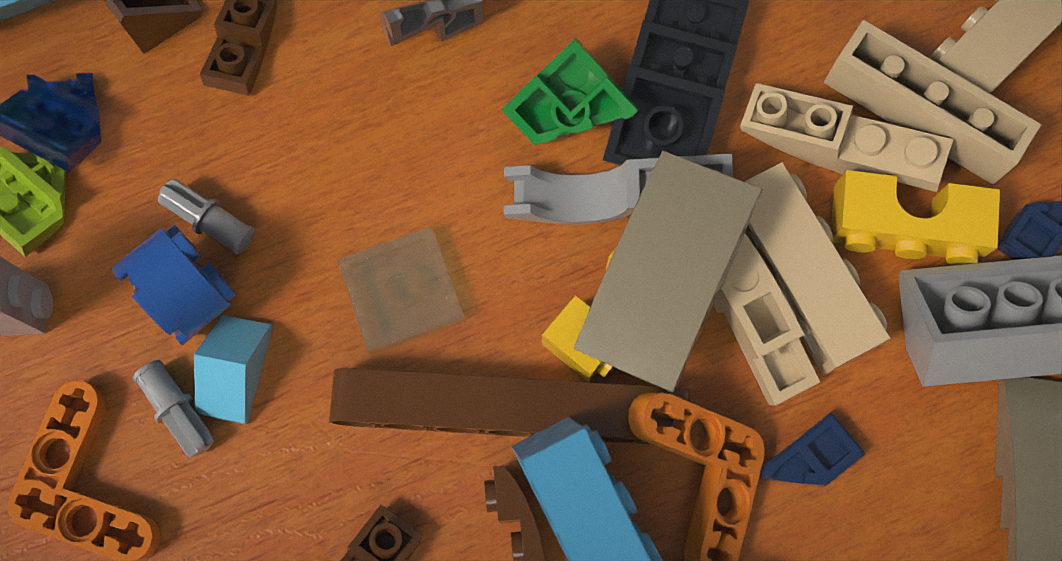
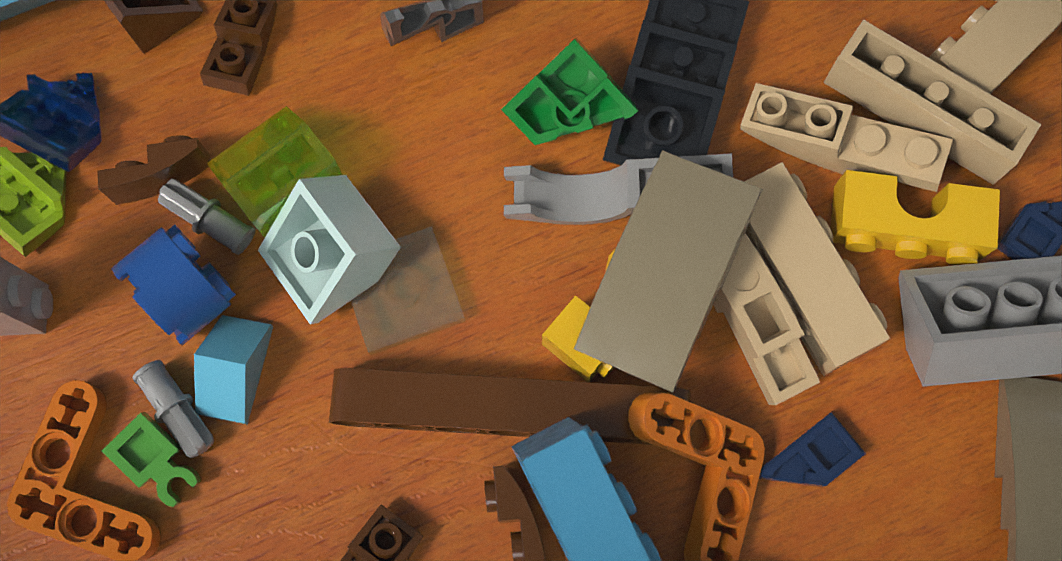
(146, 453): none -> bright green plate
(175, 158): none -> reddish brown slope
(268, 163): none -> clear neon green slope
(327, 245): none -> light aqua slope

